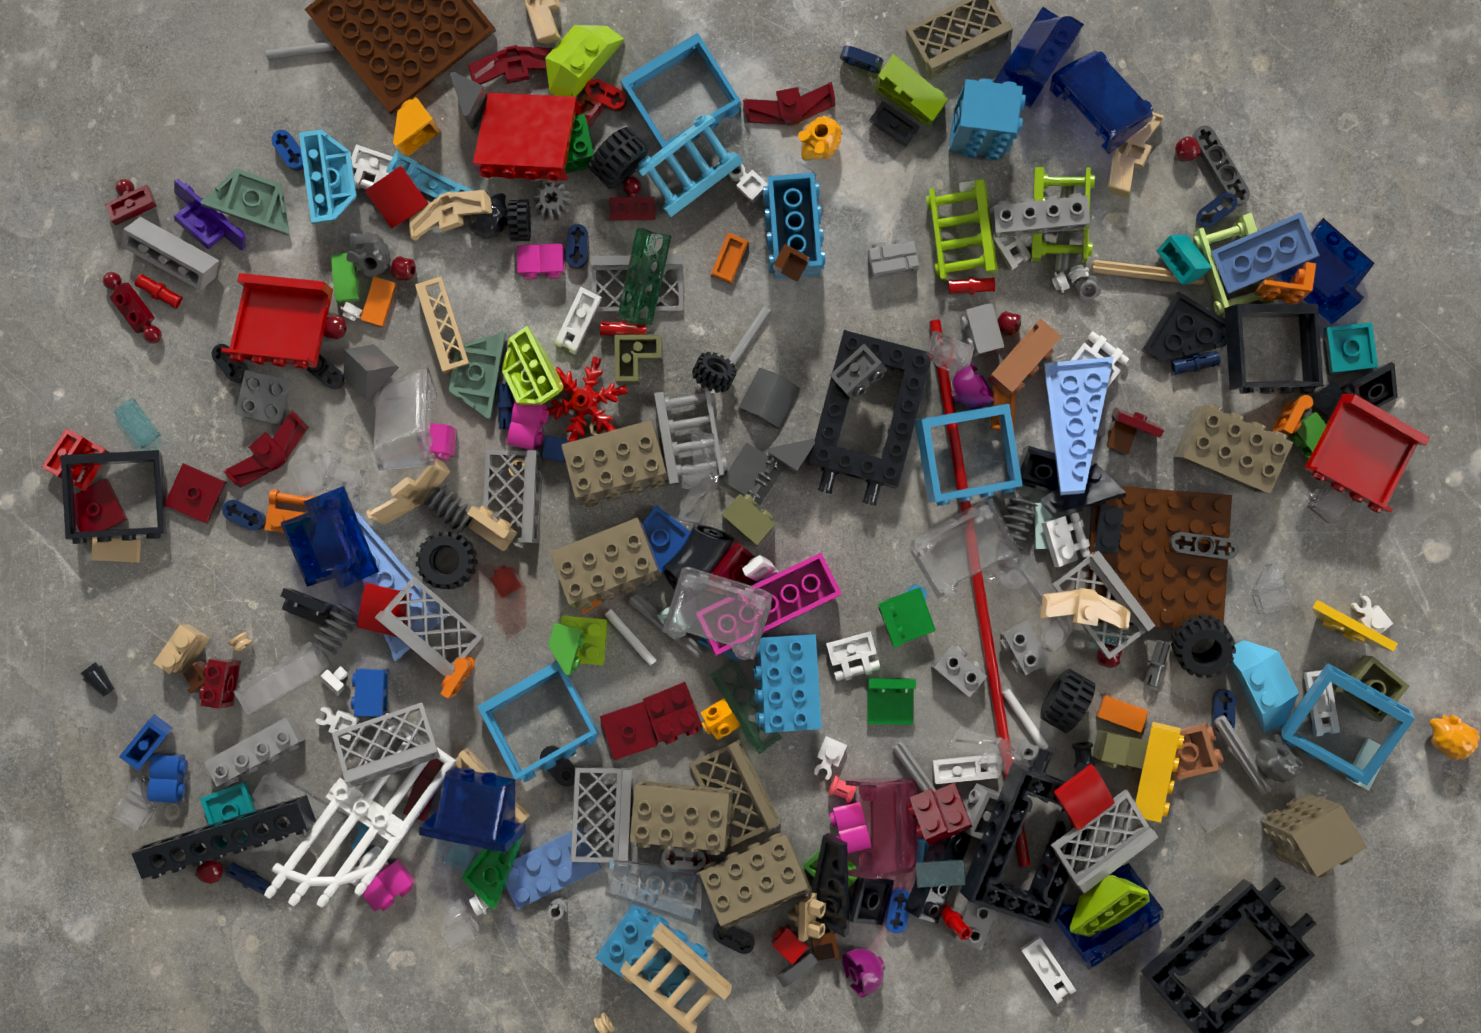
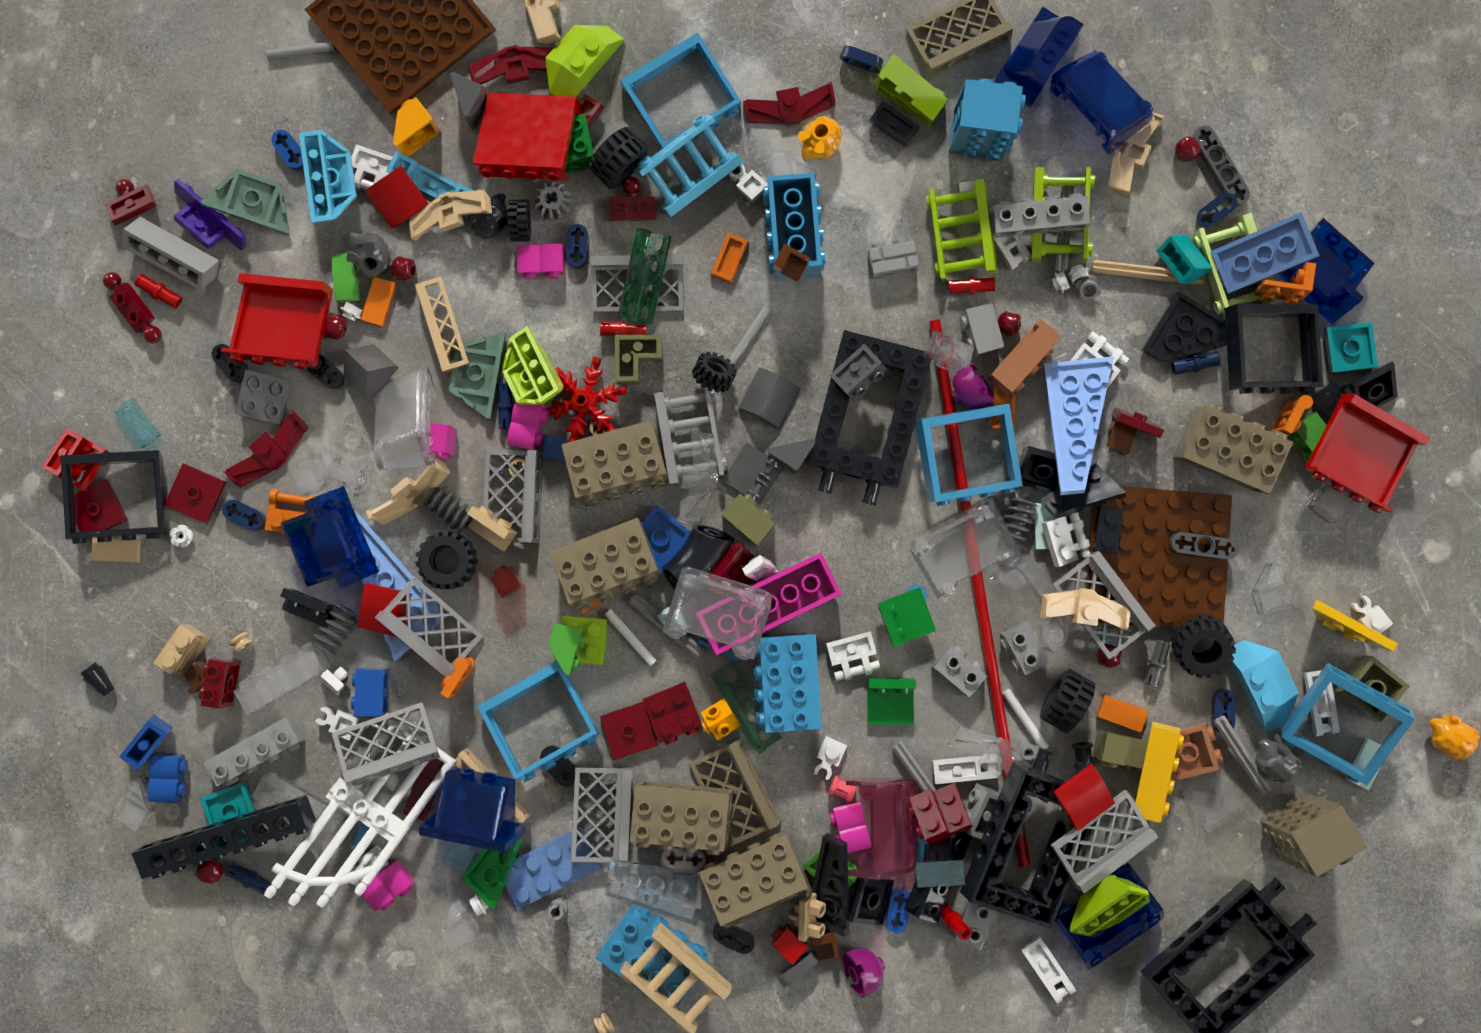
(187, 536): none -> white plate
(578, 320): white plate -> none
(608, 90): red beam -> none

